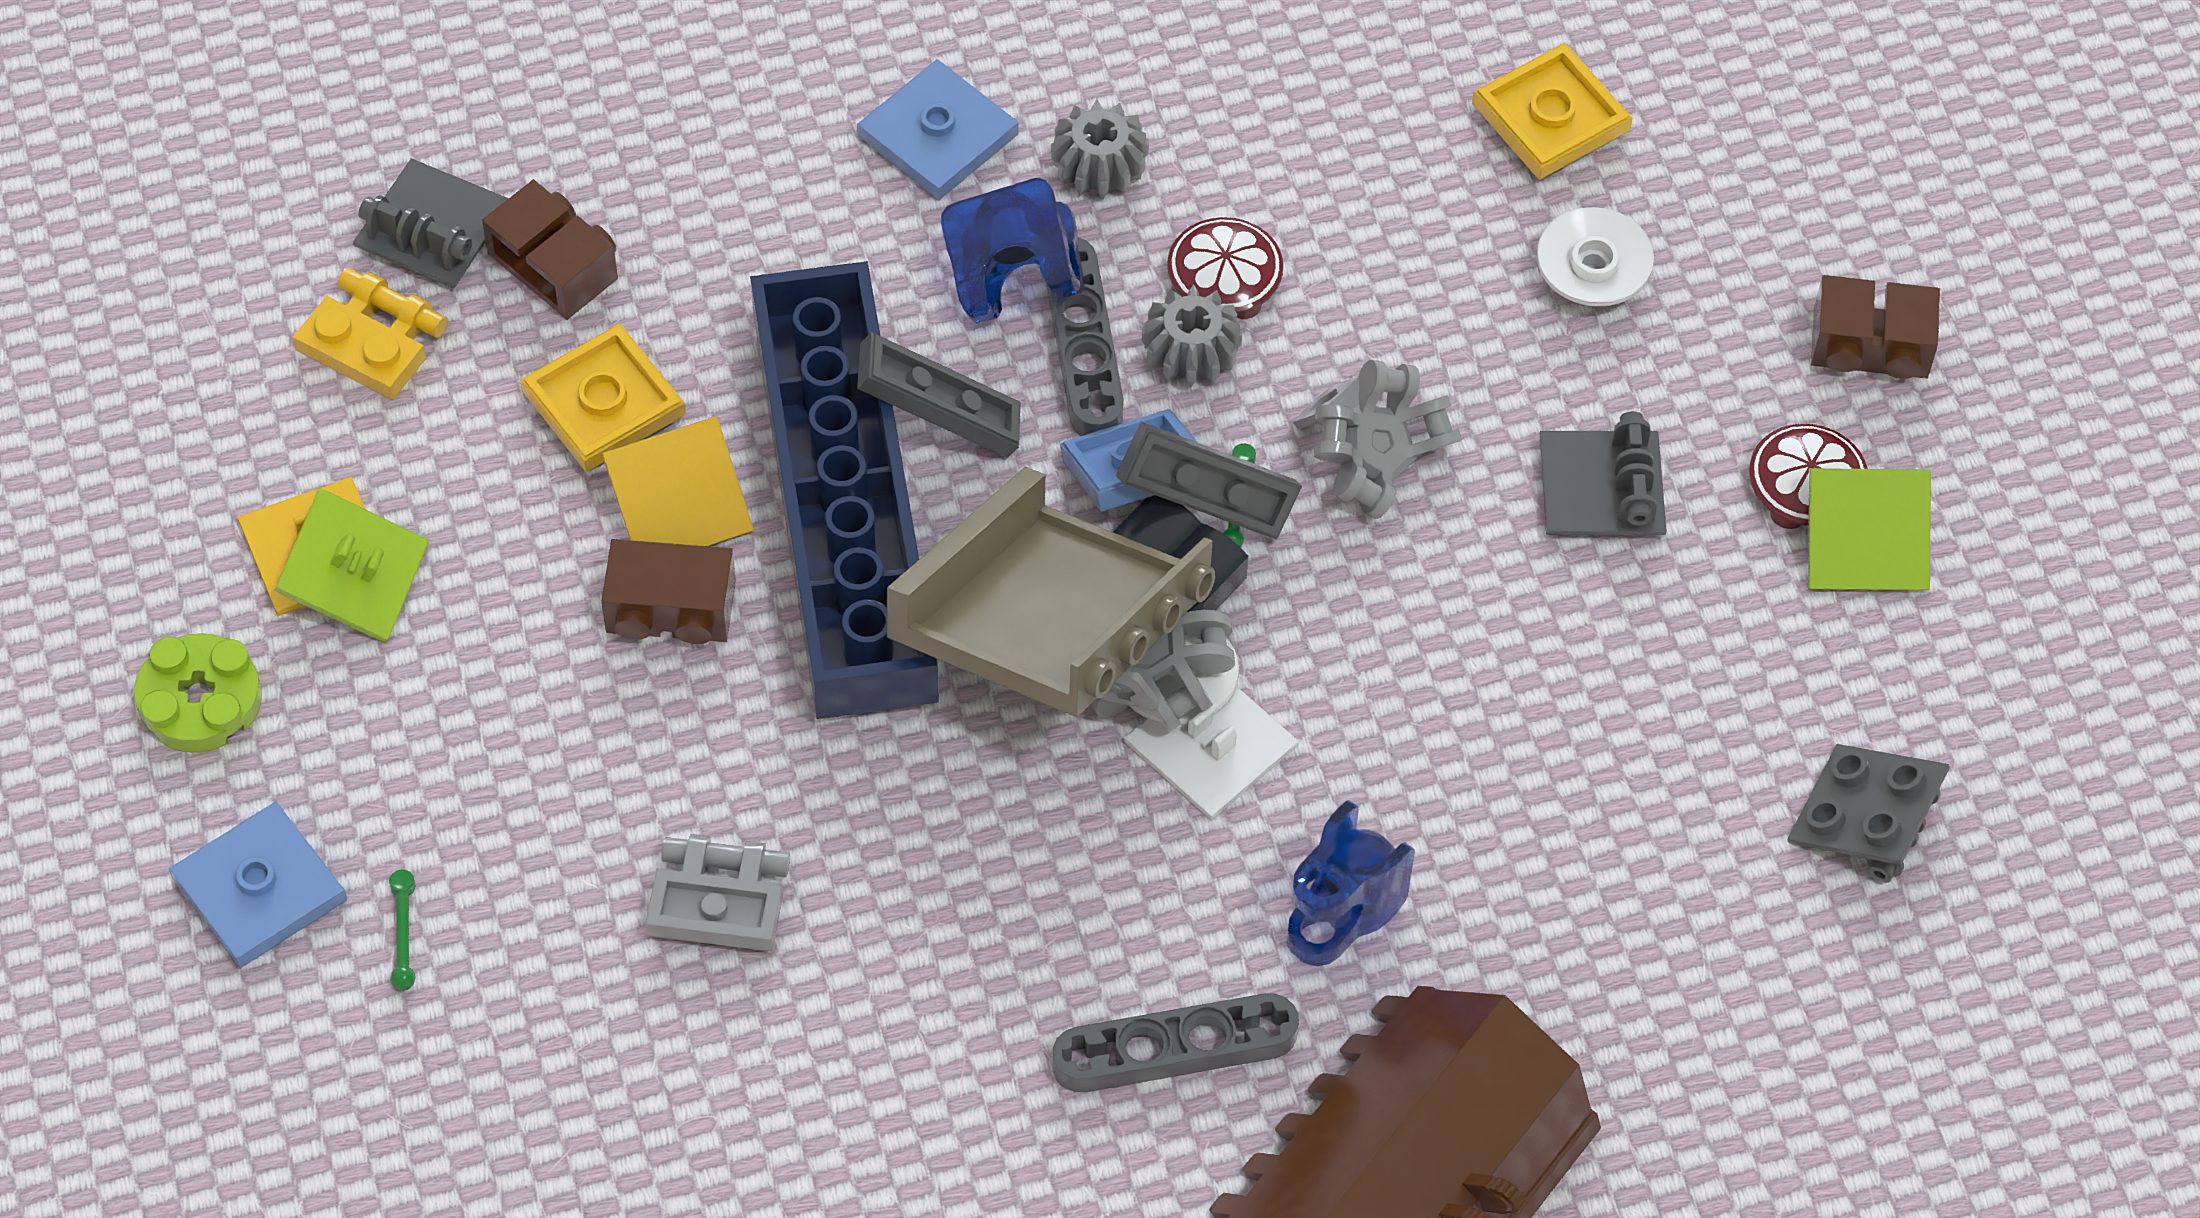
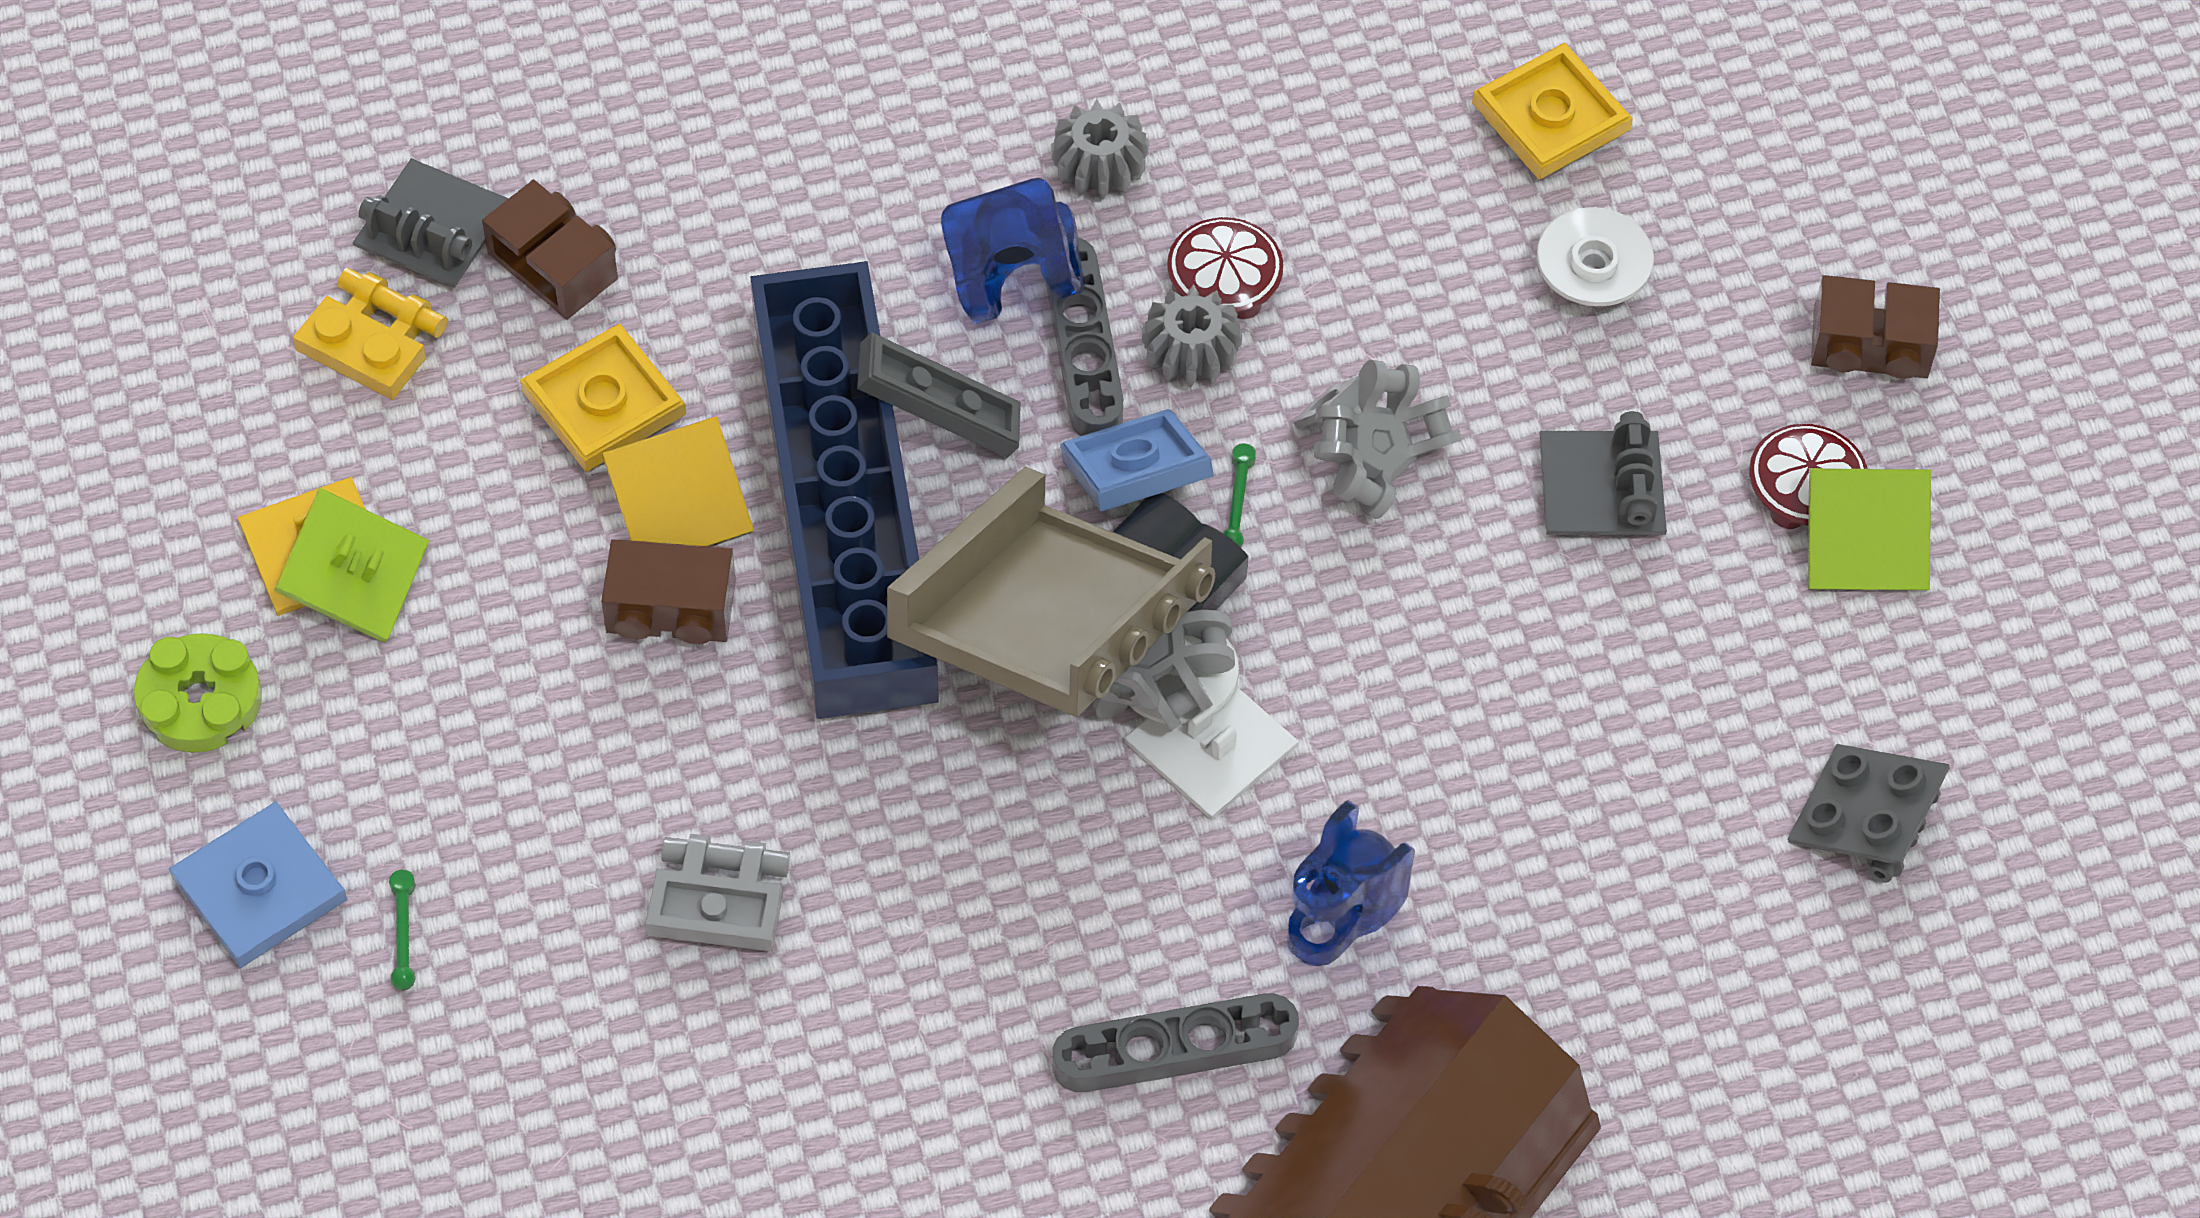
(938, 129): medium blue plate -> none
(1208, 480): dark grey tile -> none

